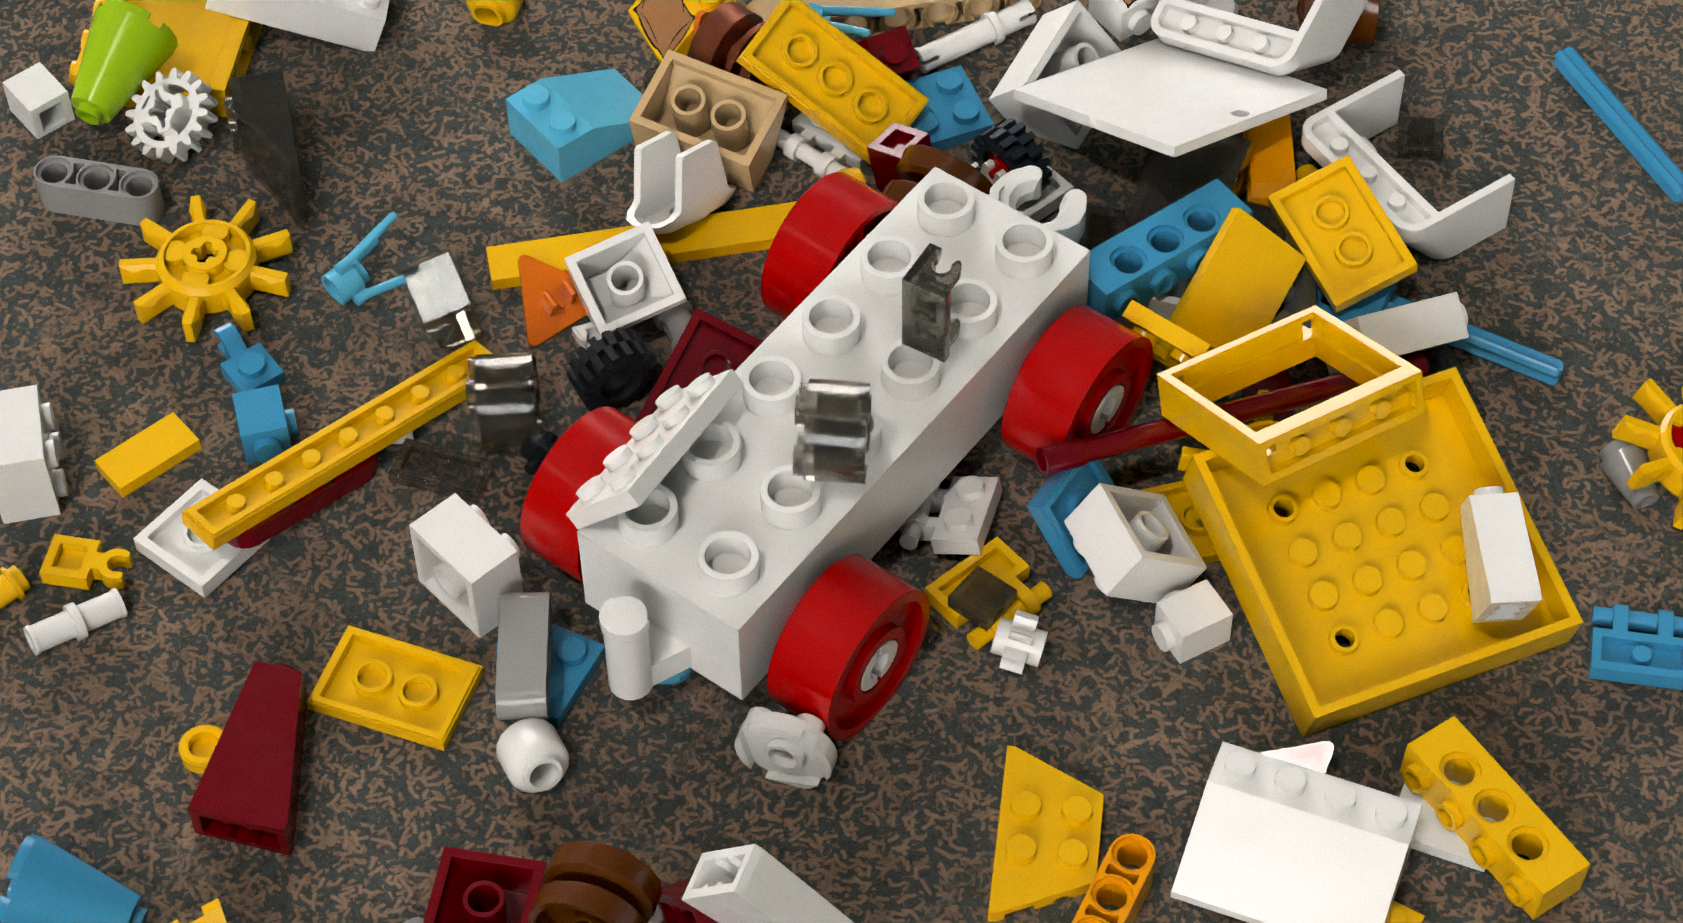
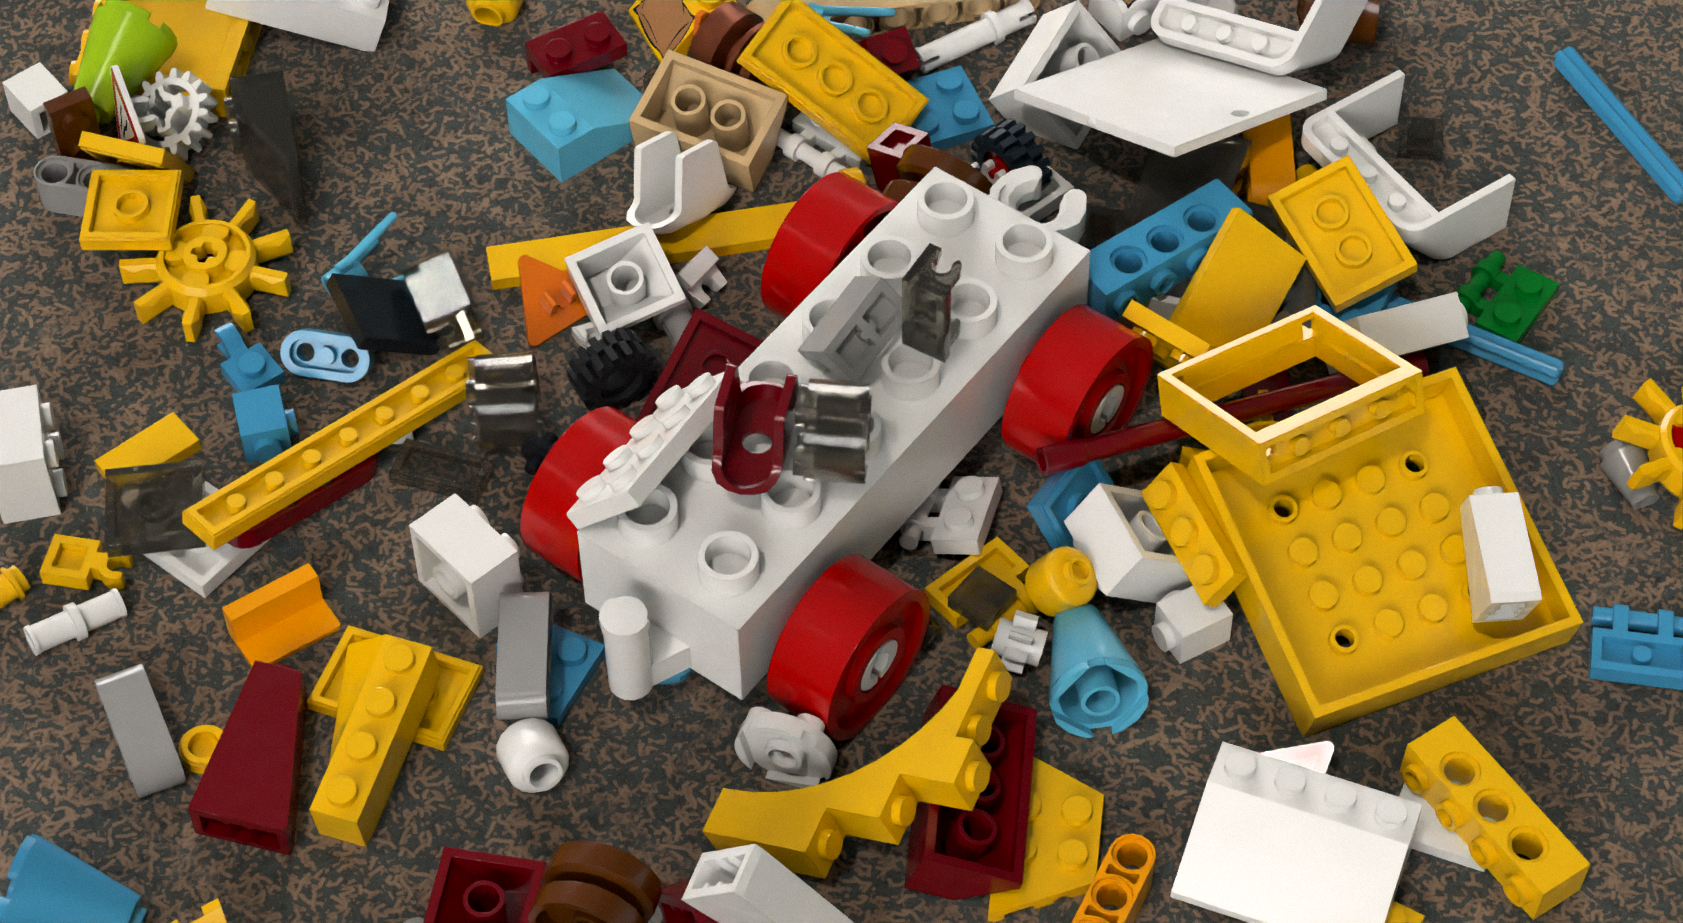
(67, 119): none -> reddish brown plate
(128, 124): none -> white piece
(131, 210): none -> yellow tile
(132, 154): none -> yellow tile
(140, 731): none -> light grey beam
(147, 507): none -> clear smoke plate
(280, 617): none -> light orange panel
(329, 356): none -> plate
(377, 717): none -> yellow wedge
(381, 314): none -> black tile
(576, 47): none -> dark red bracket
(700, 271): none -> white tile
(745, 411): none -> dark red piece
(855, 328): none -> light grey hinge
(878, 801): none -> yellow arch
(983, 849): none -> dark red slope
(1061, 581): none -> yellow head
(1093, 675): none -> medium azure cone
(1194, 534): none -> yellow plate
(1519, 298): none -> green plate

